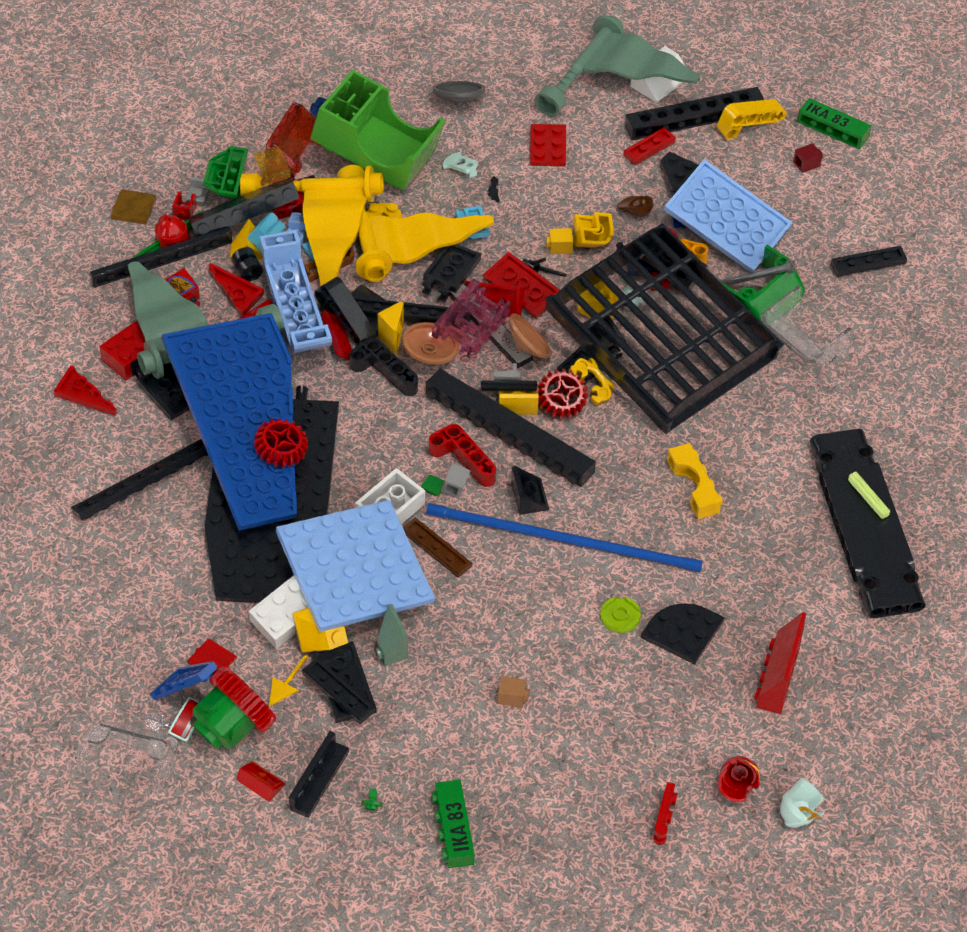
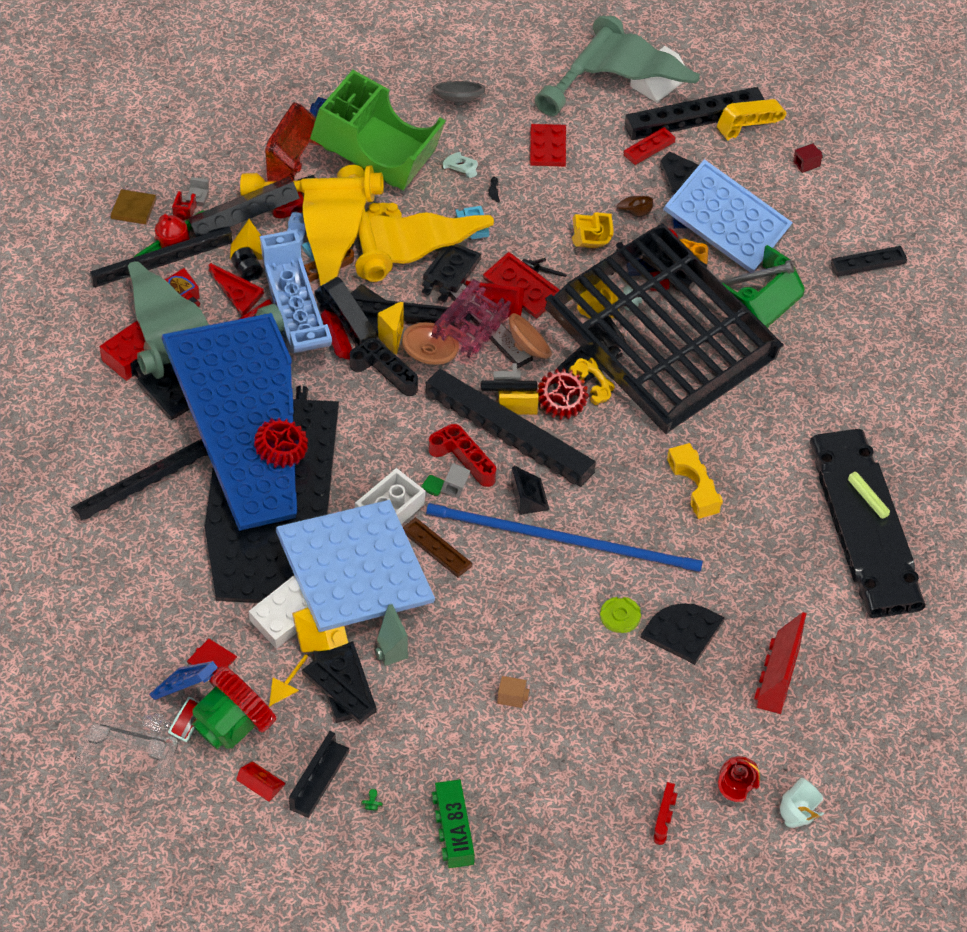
(78, 390): red wing -> none
(225, 172): green wedge -> none
(268, 225): medium azure brick -> none
(272, 165): clear yellow piece -> none
(560, 241): yellow brick -> none
(782, 326): clear windscreen -> none
(834, 123): green brick -> none

